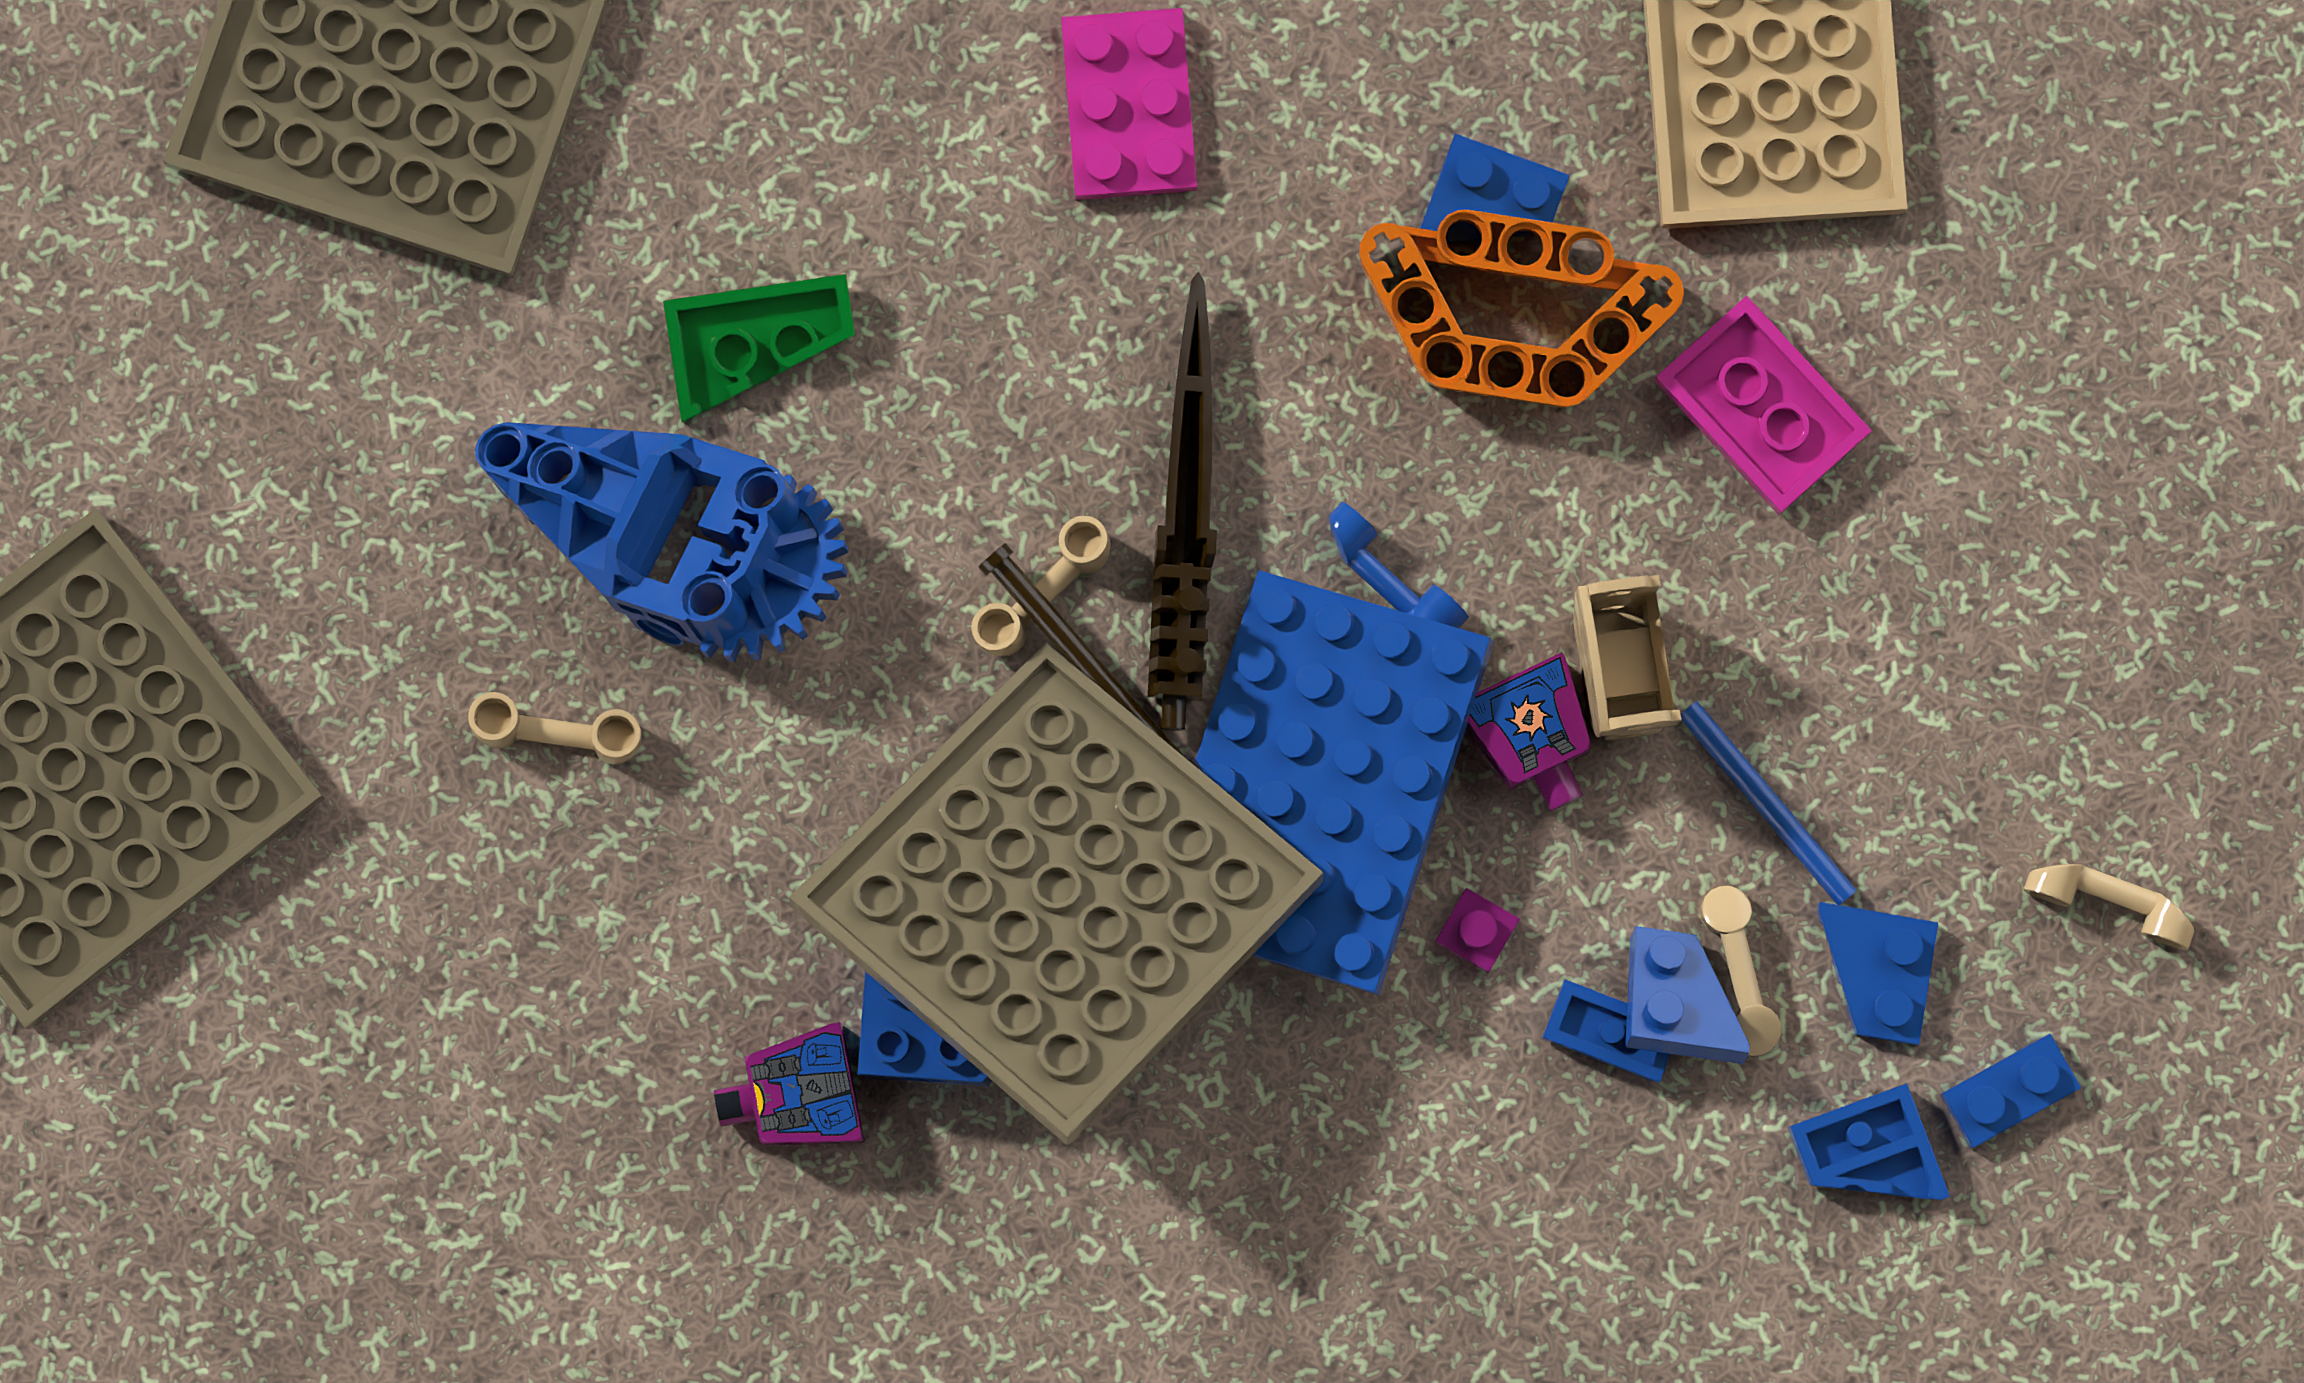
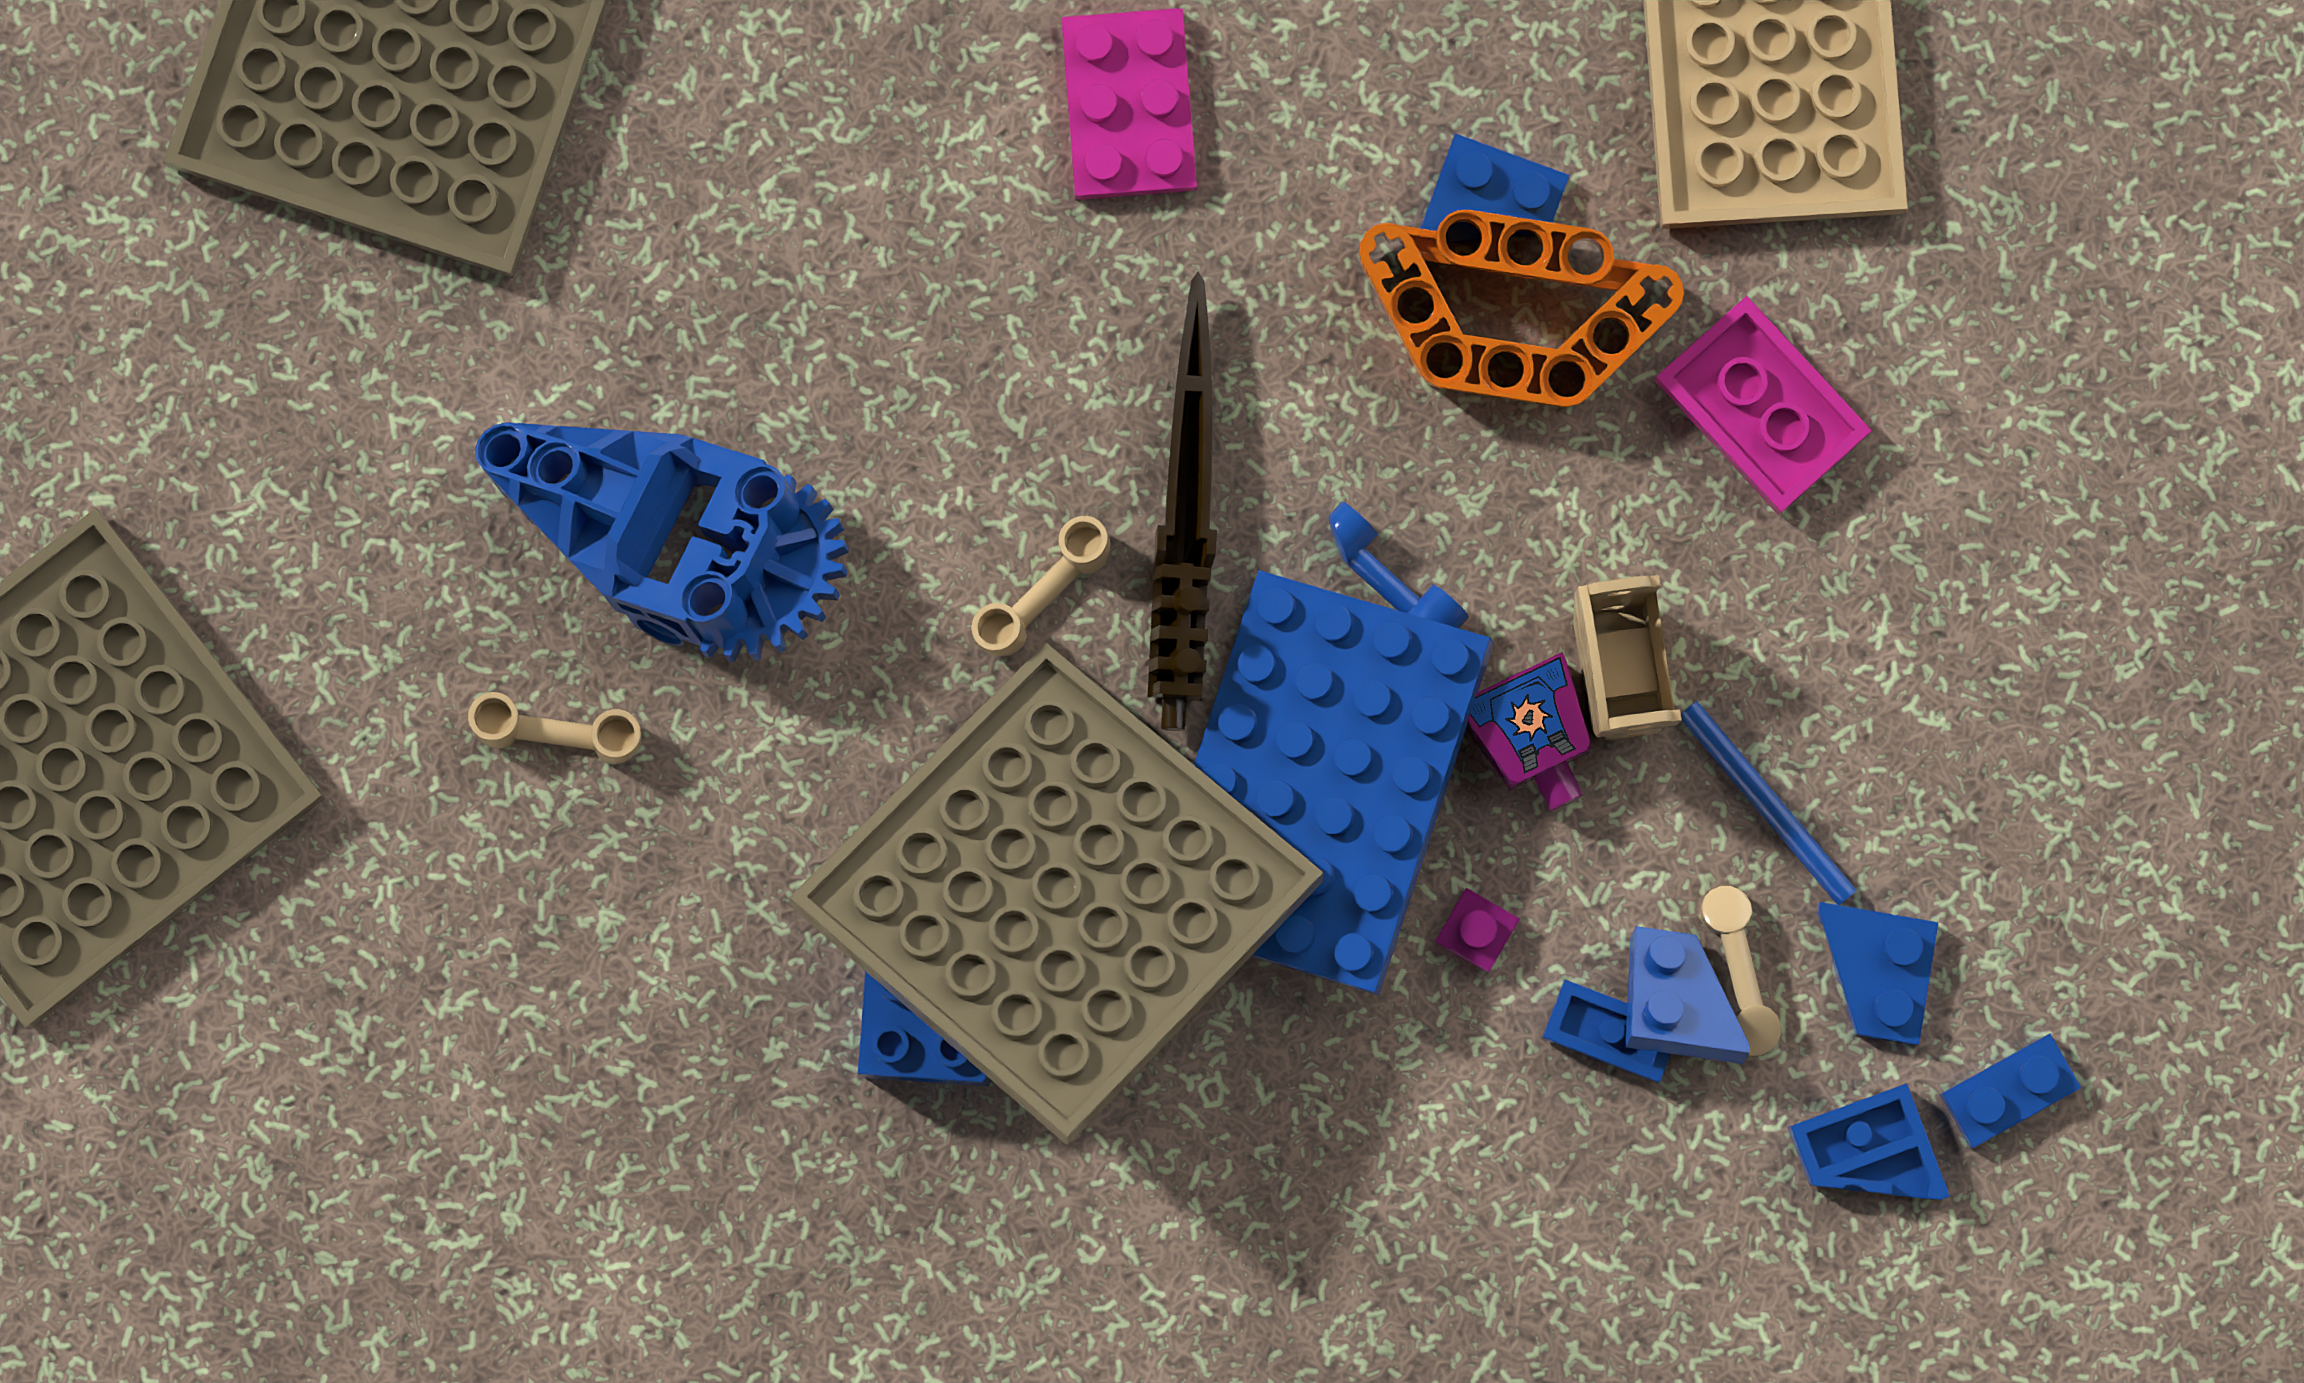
(750, 335): green wing -> none
(797, 1092): torso -> none
(1062, 634): dark brown bar -> none
(2163, 920): tan bar -> none

